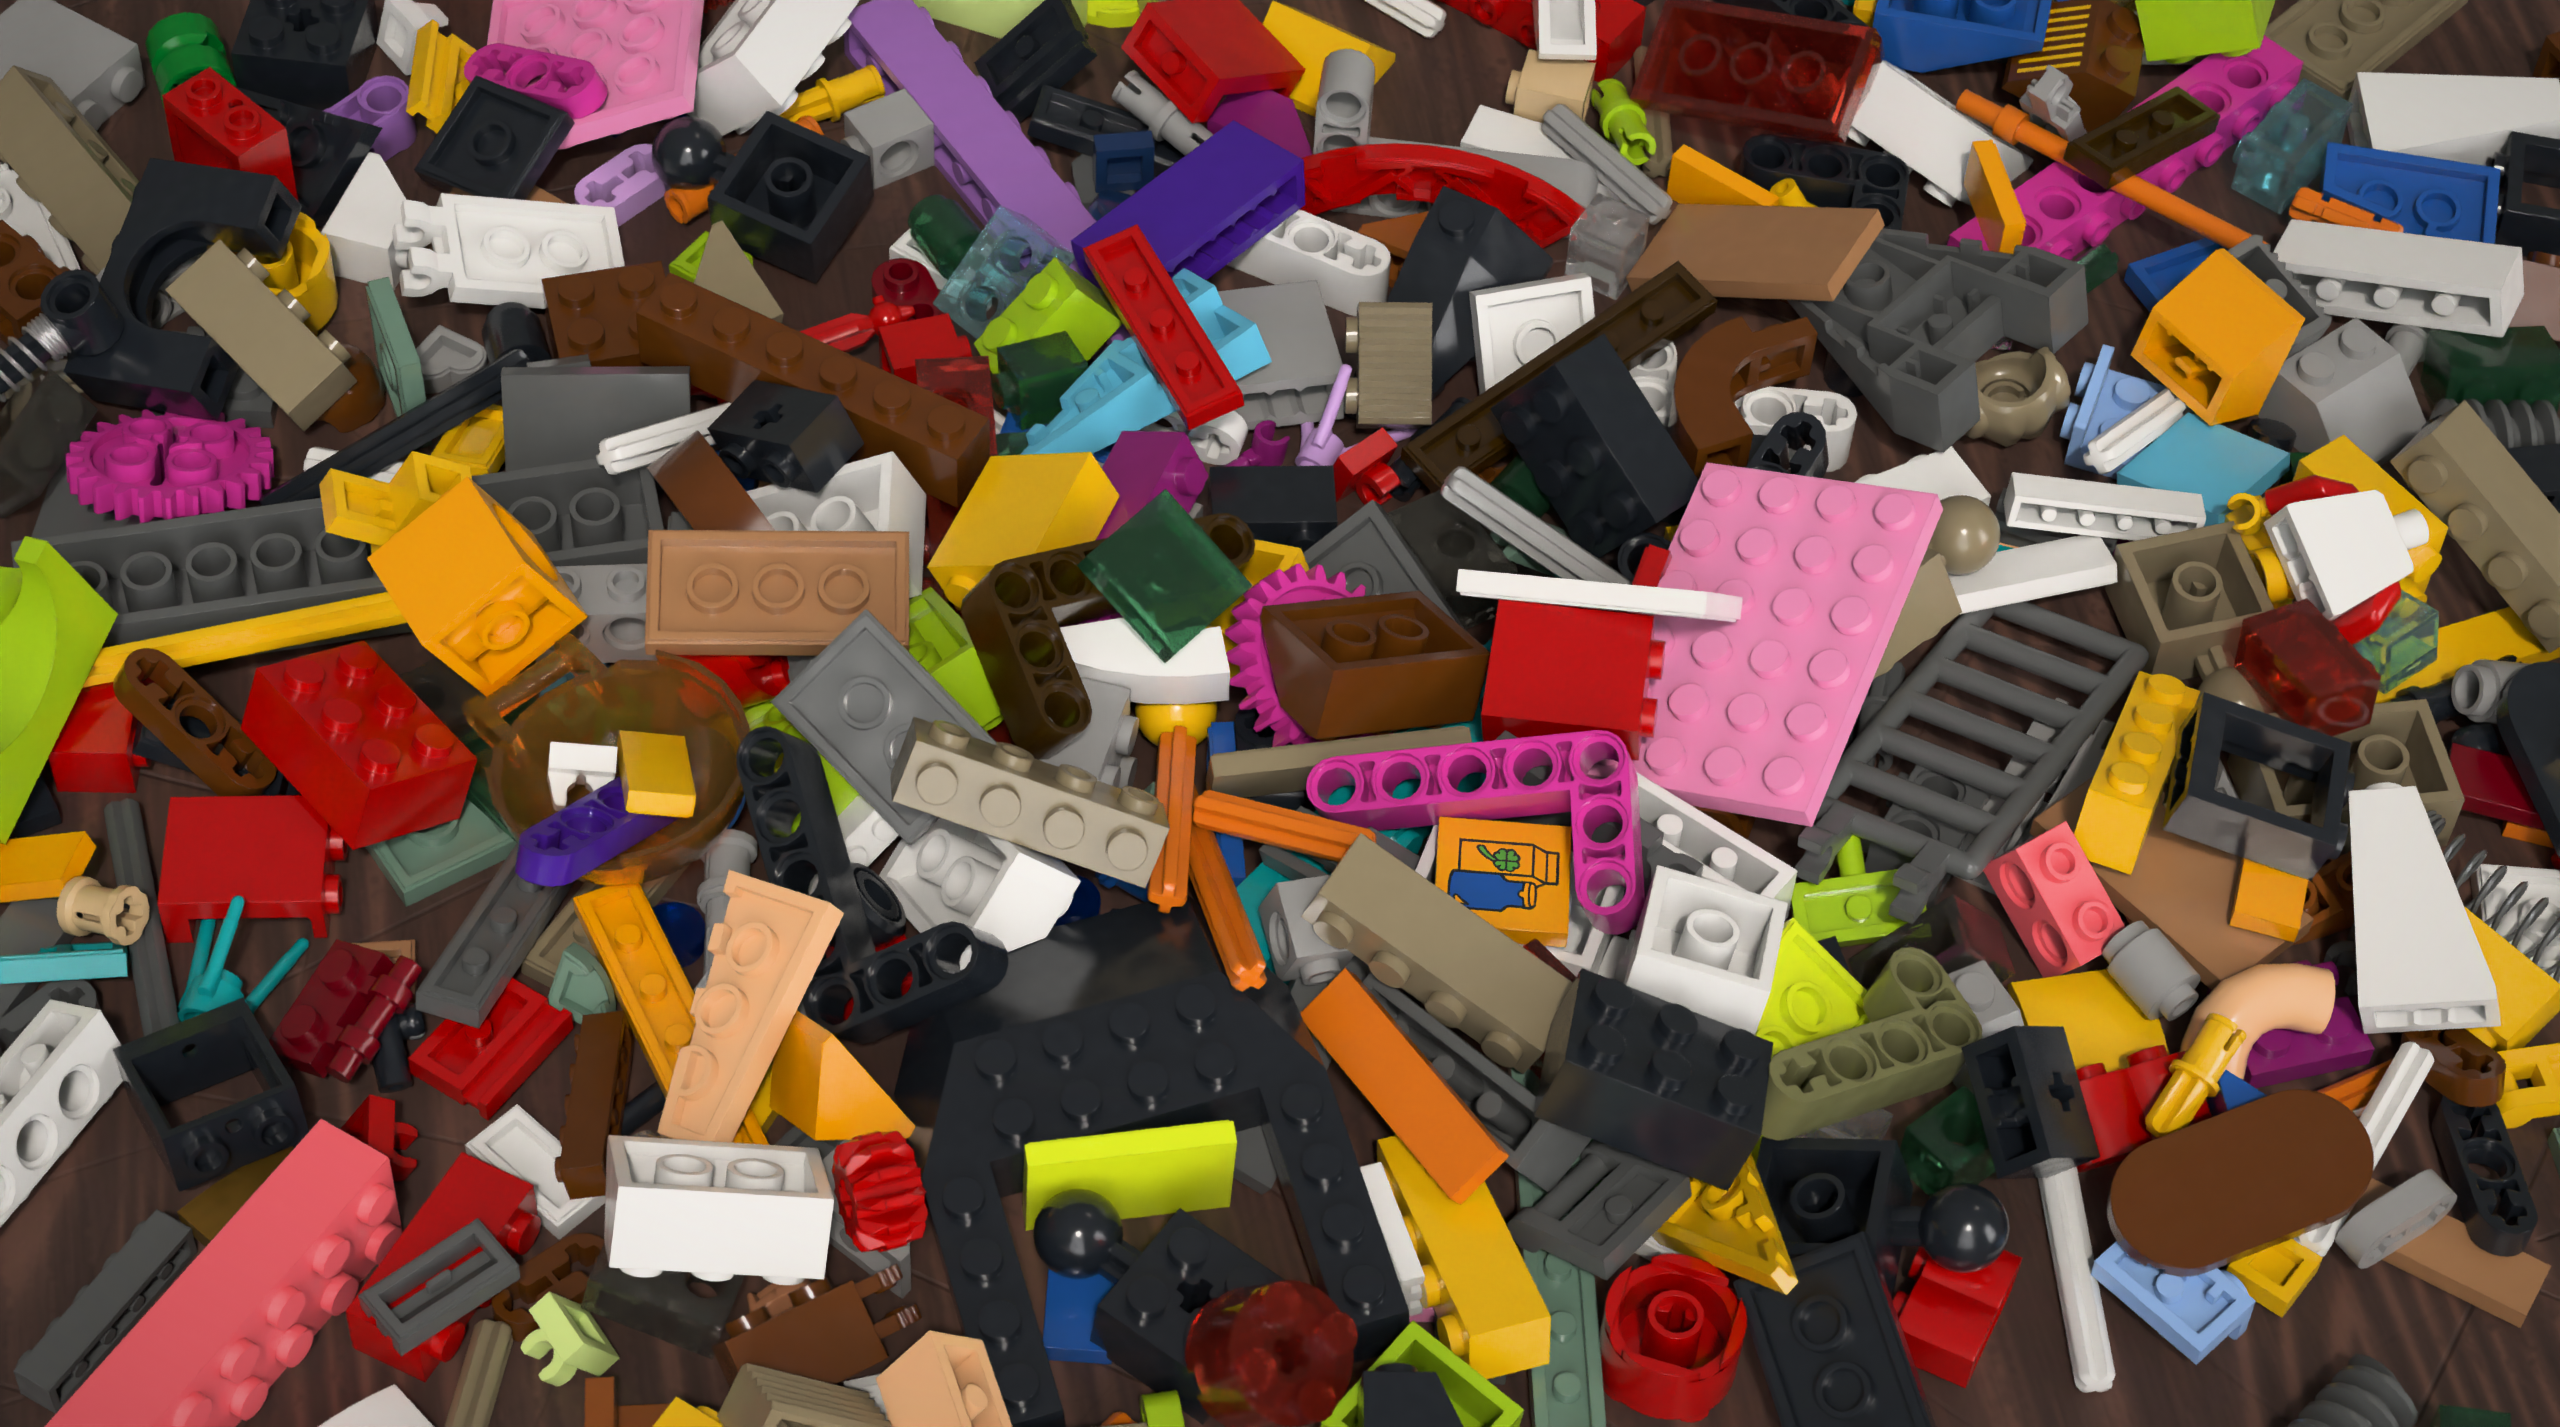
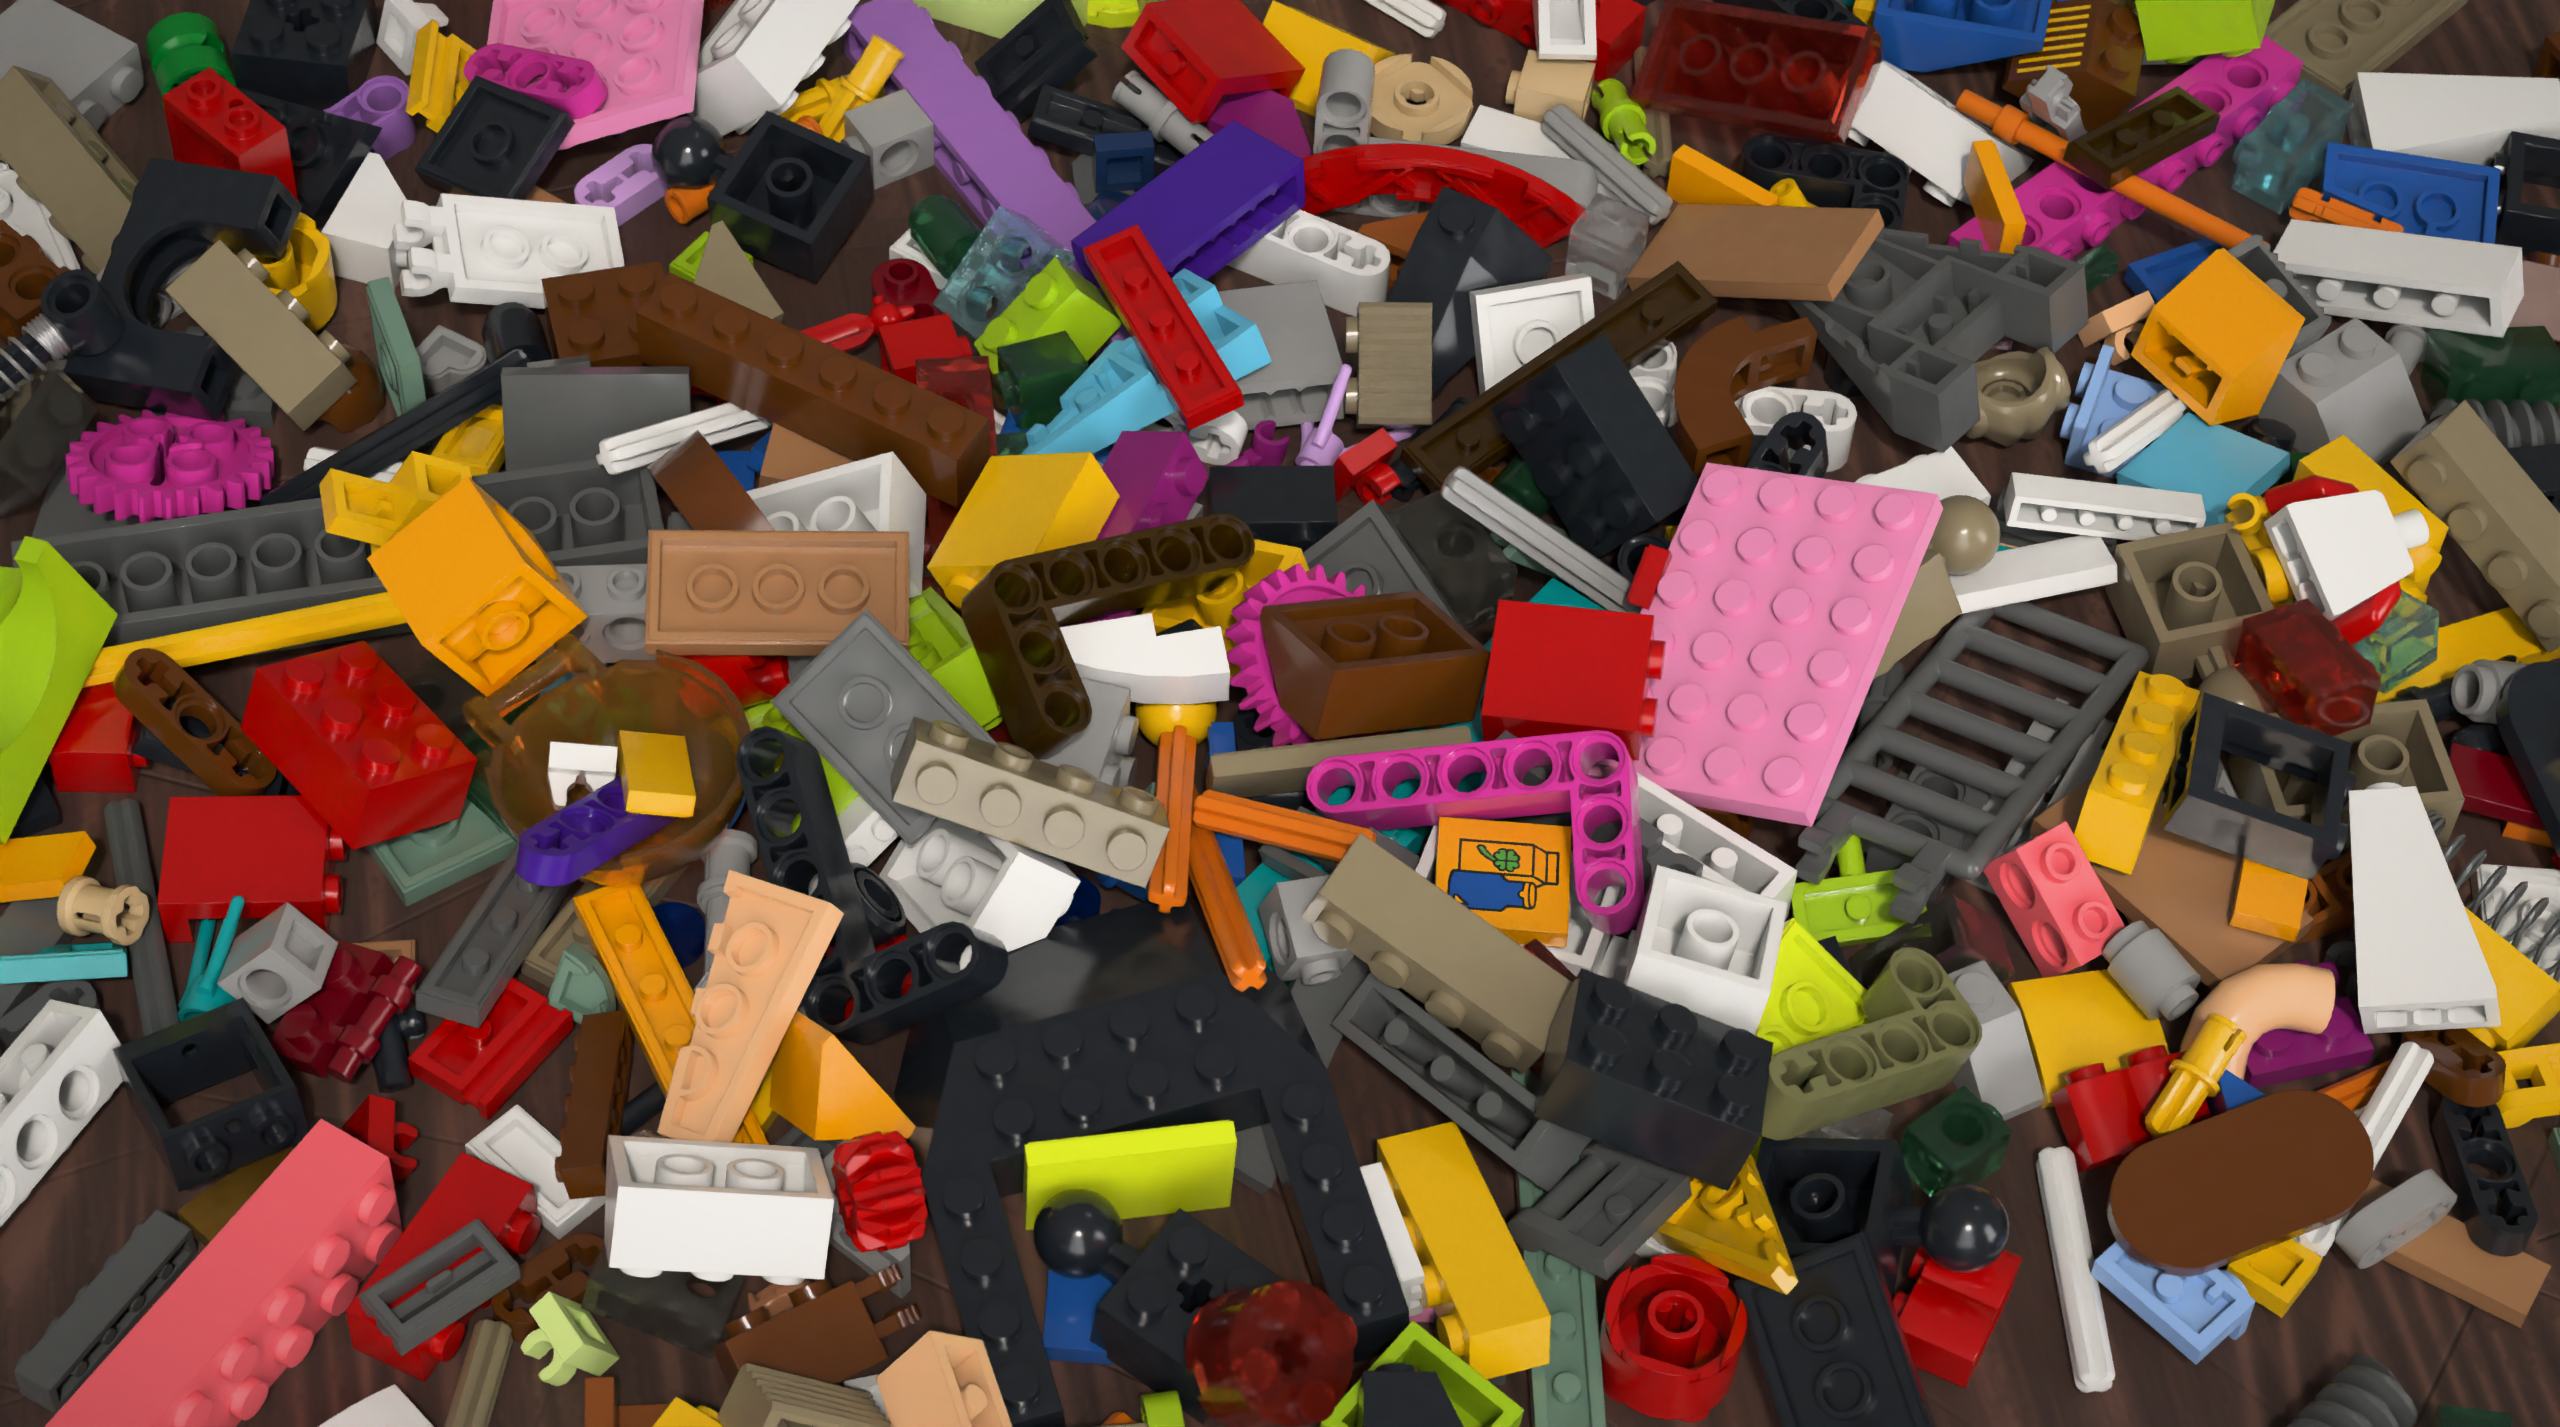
(277, 963): none -> light grey brick
(785, 436): black brick -> none
(861, 84): none -> yellow axle
(1164, 575): clear green tile -> none
(1403, 1086): orange tile -> none
(1439, 83): none -> tan plate
(1599, 595): white tile -> none
(2030, 1102): black brick -> none
(2117, 324): none -> light nougat tile

